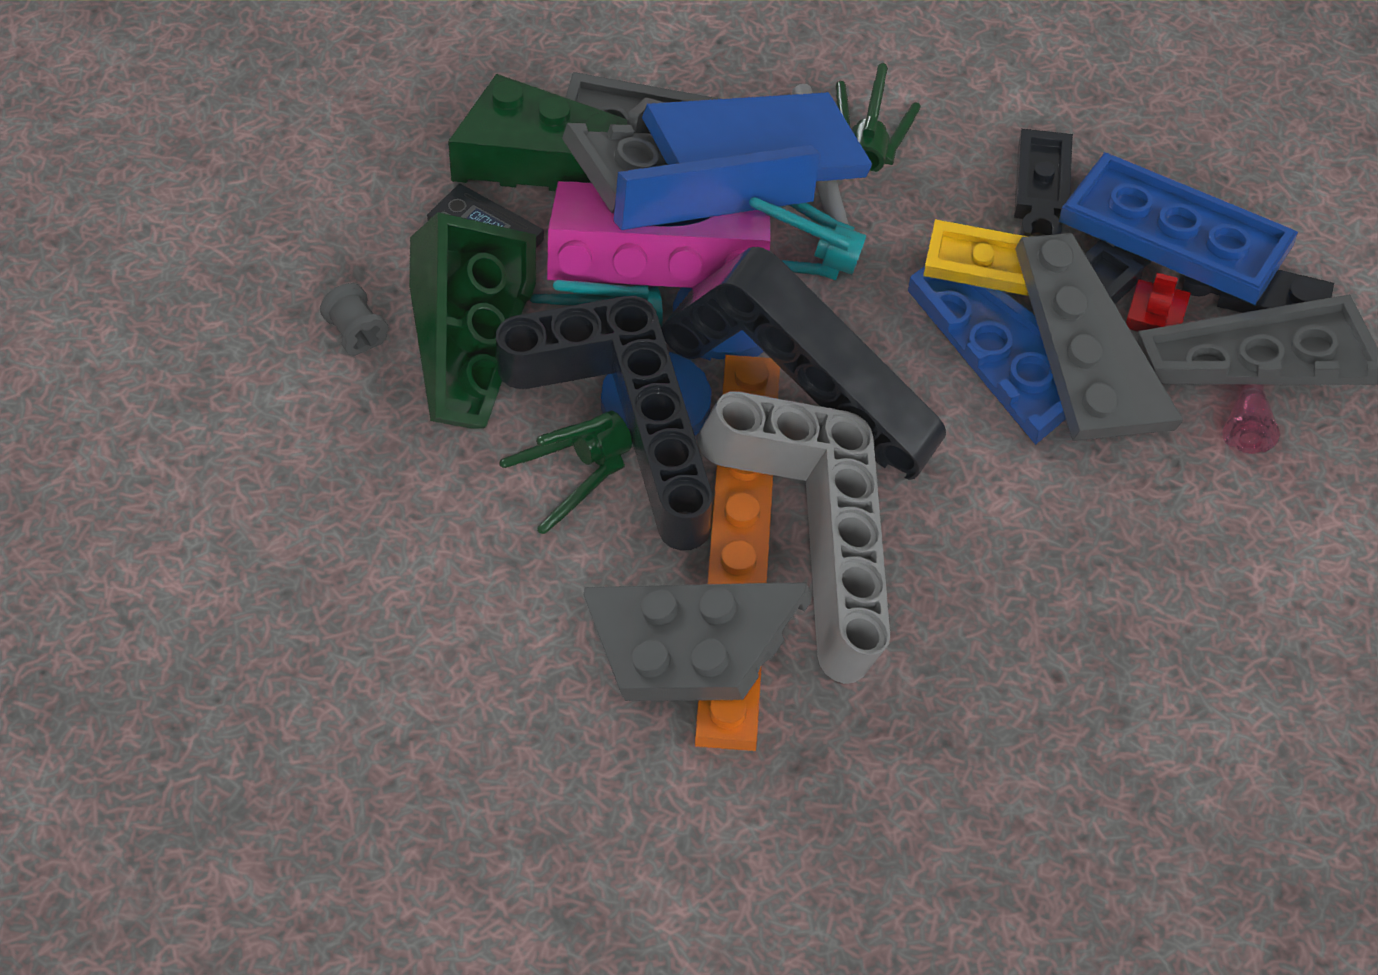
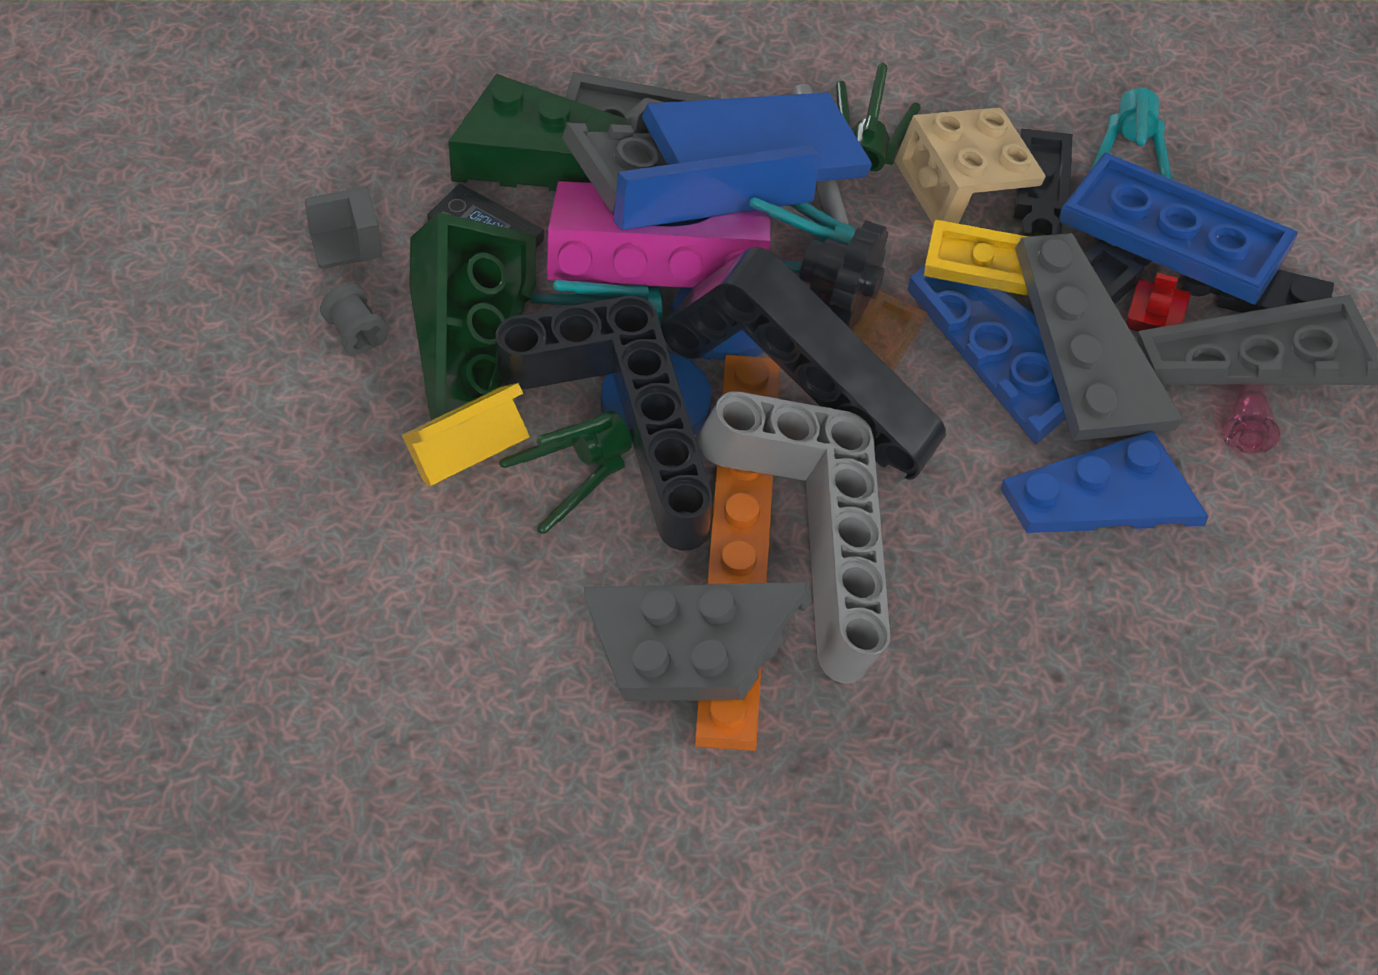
(343, 227): none -> dark grey panel
(466, 435): none -> yellow panel
(847, 272): none -> black plant
(890, 327): none -> clear orange tile
(963, 154): none -> tan bracket
(1105, 487): none -> blue wing
(1138, 121): none -> teal plant

